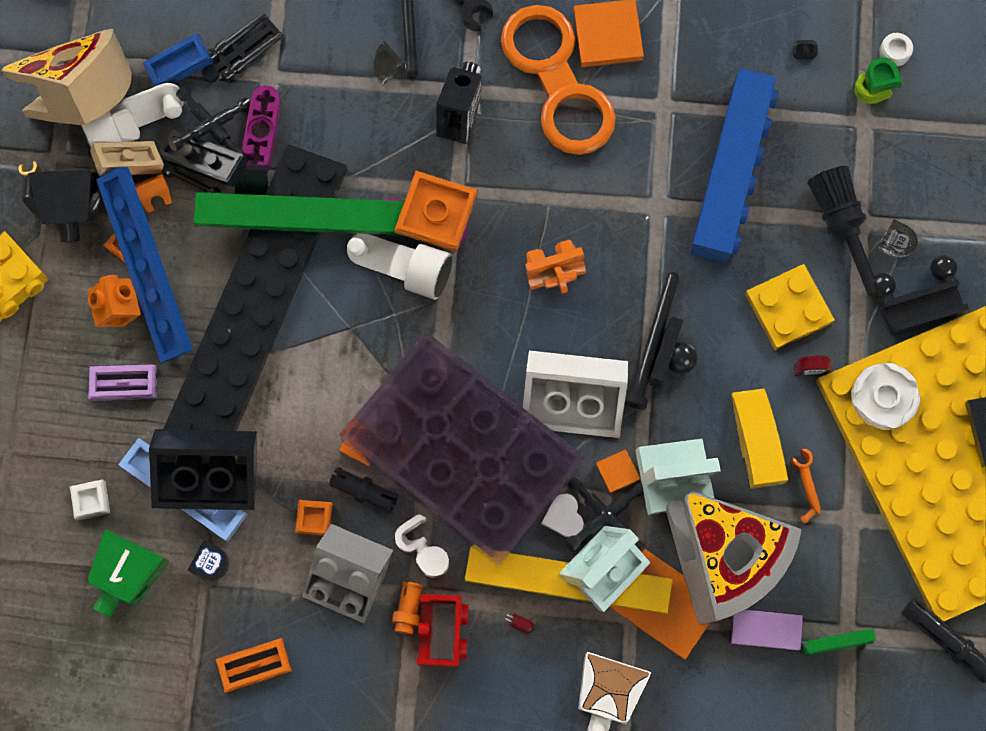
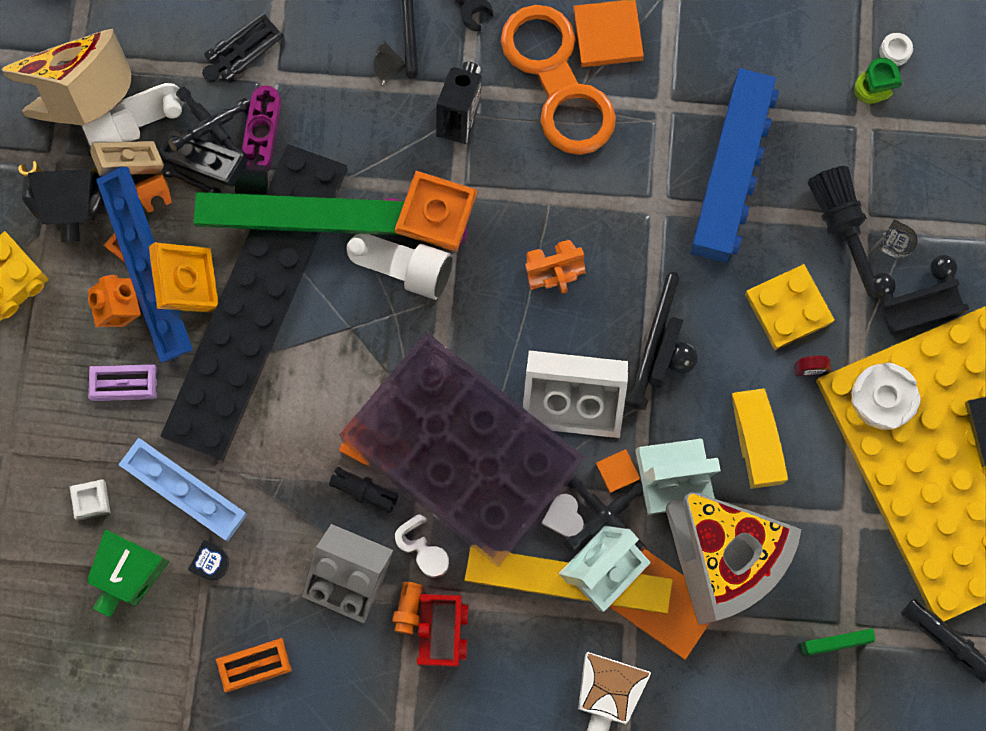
(178, 61): blue tile -> none
(183, 277): none -> light orange tile
(203, 469): black slope -> none
(313, 517): orange tile -> none
(520, 623): dark red piece -> none
(767, 630): lavender tile -> none
(805, 49): black rock -> none
(808, 485): orange piece -> none

